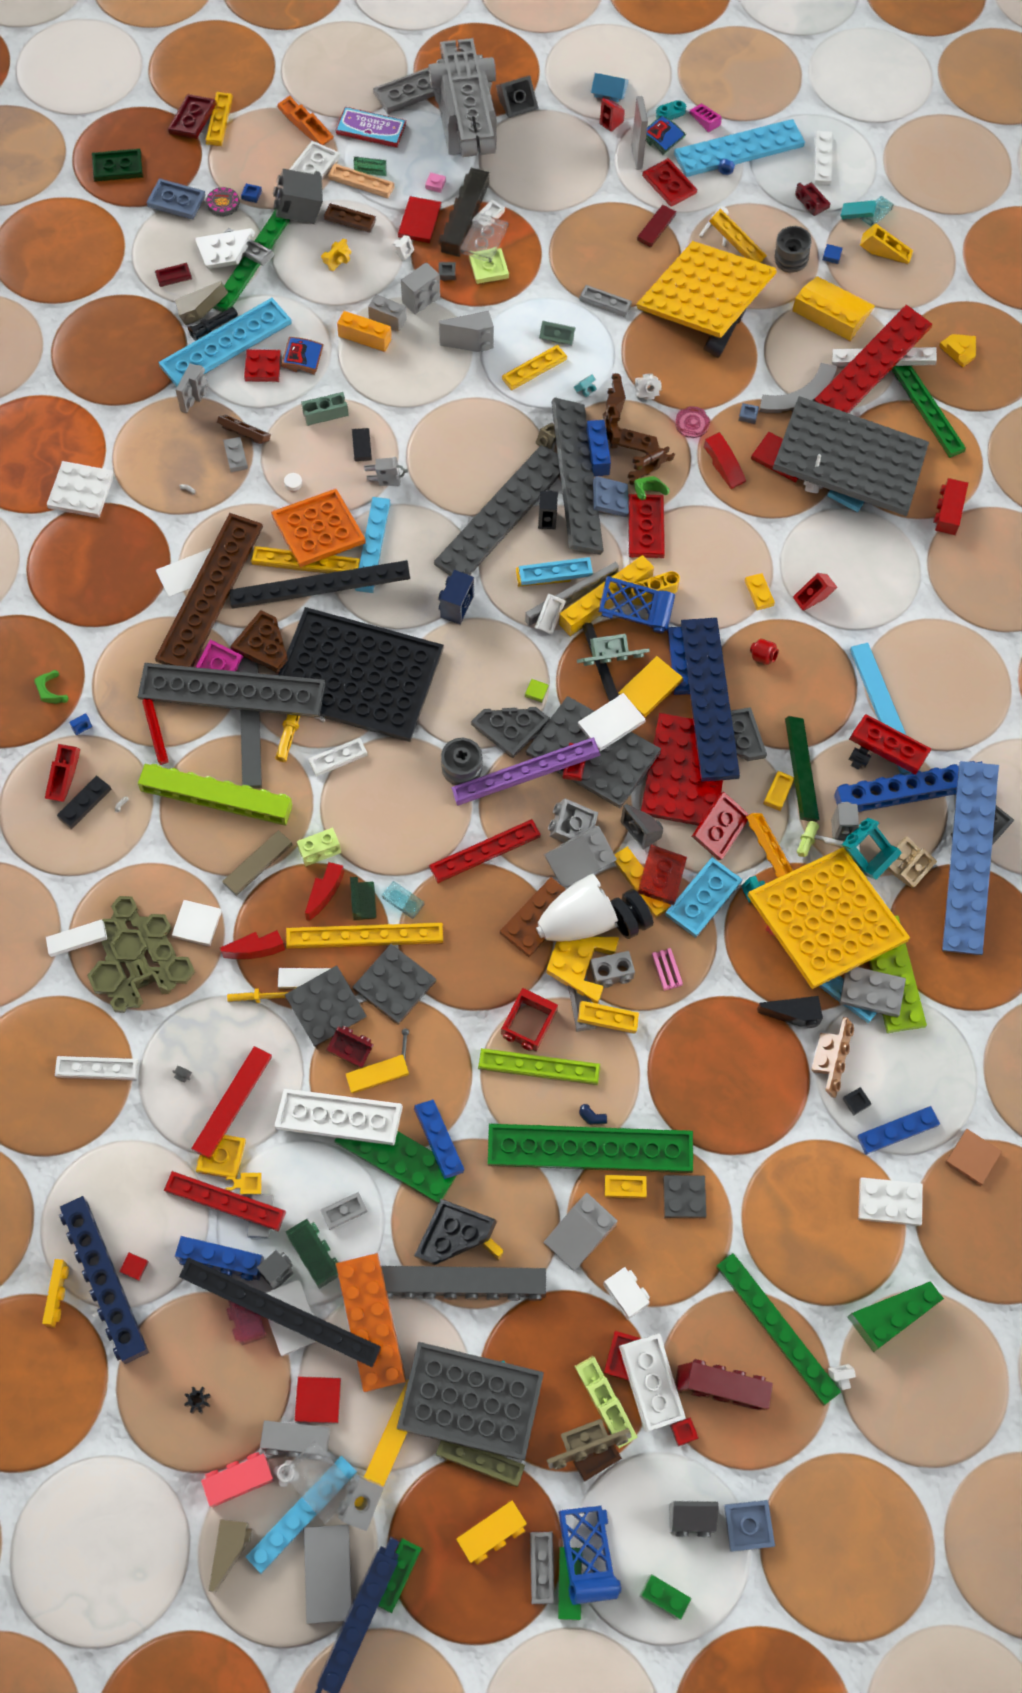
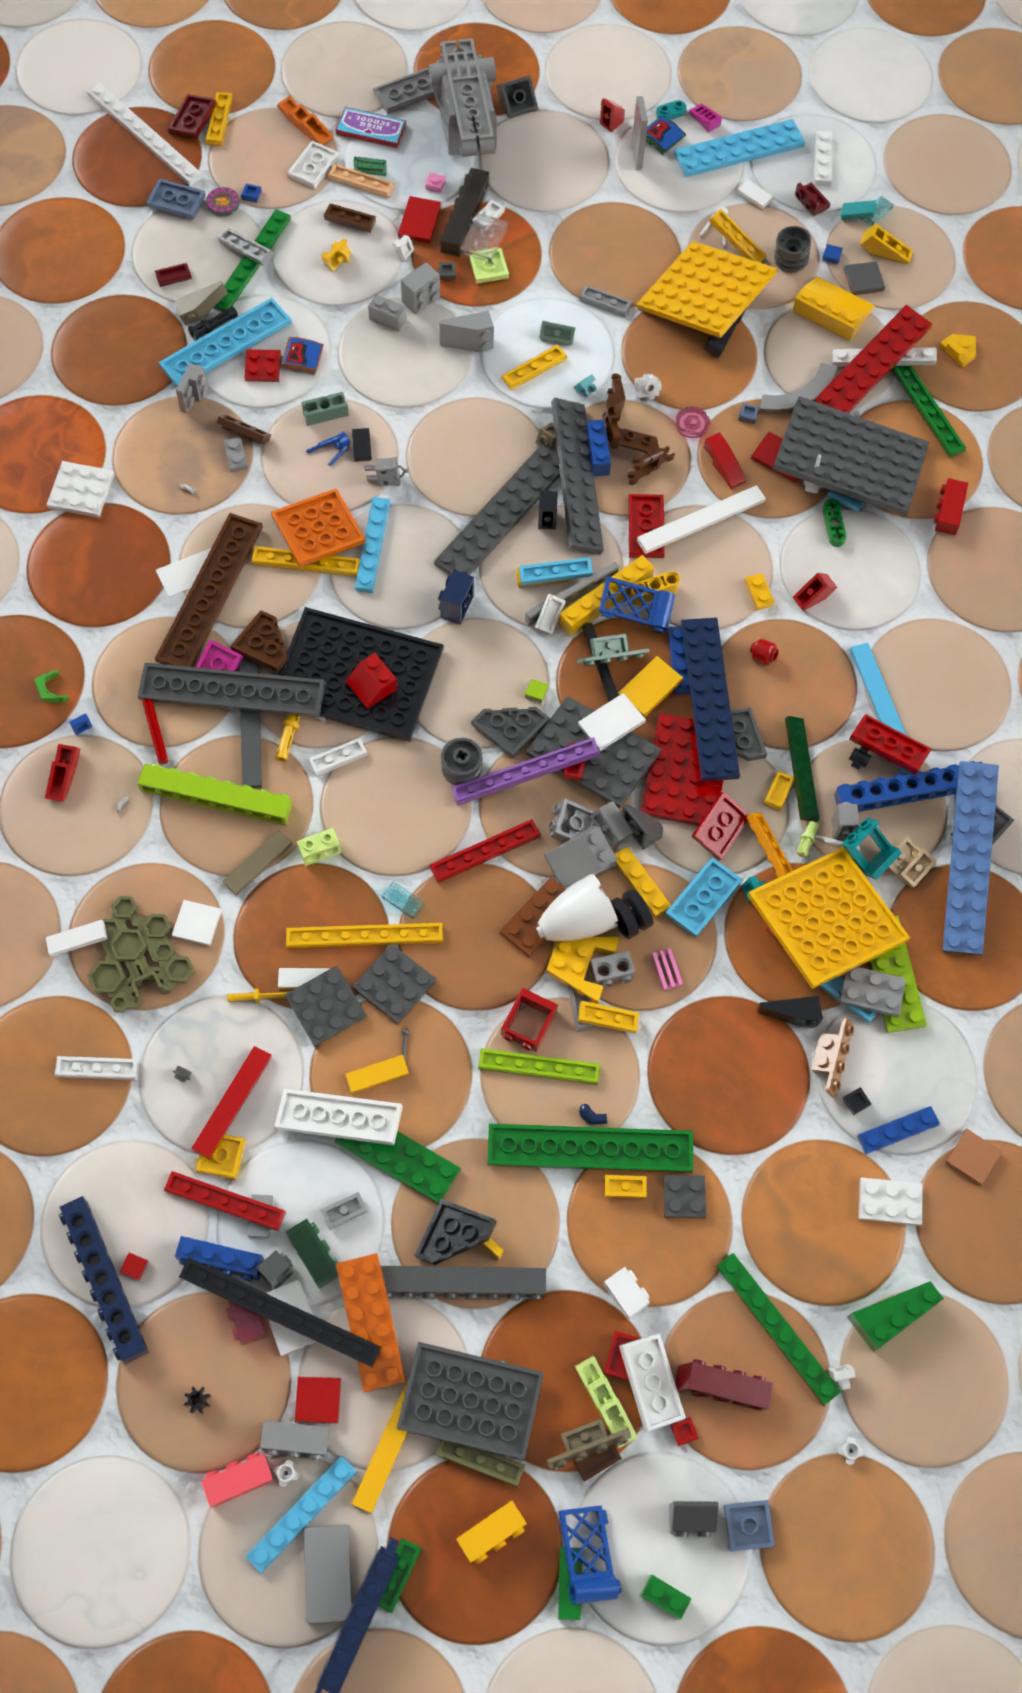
(56, 1293): yellow plate -> none
(84, 802): black plate -> none
(117, 165): dark green tile -> none
(144, 134): none -> white plate
(224, 248): white wing -> none
(229, 1547): dark tan slope -> none
(248, 1183): yellow plate -> none
(253, 946): red slope -> none
(293, 481): white tile -> none
(298, 195): dark grey container -> none
(318, 1481): clear tile -> none
(319, 584): black plate -> none
(324, 890): red slope -> none
(339, 442): none -> blue plant
(349, 1046): dark red bracket -> none
(362, 1515): light grey brick -> none
(363, 899): clear green panel -> none
(364, 331): light orange brick -> none
(372, 681): none -> red slope
(439, 1139): blue plate -> none
(542, 1568): light grey tile -> none
(580, 1231): light grey slope -> none
(609, 86): dark azure slope -> none
(610, 496): sand blue plate -> none
(611, 823): none -> light grey hinge
(649, 484): bright green helmet -> none
(656, 225): dark red tile -> none
(662, 875): clear red tile -> none
(669, 182): red tile -> none
(700, 519): none -> white tile
(726, 167): blue tile -> none
(754, 194): none -> white tile
(831, 530): none -> green beam
(844, 1450): none -> white plate
(864, 278): none -> dark grey tile

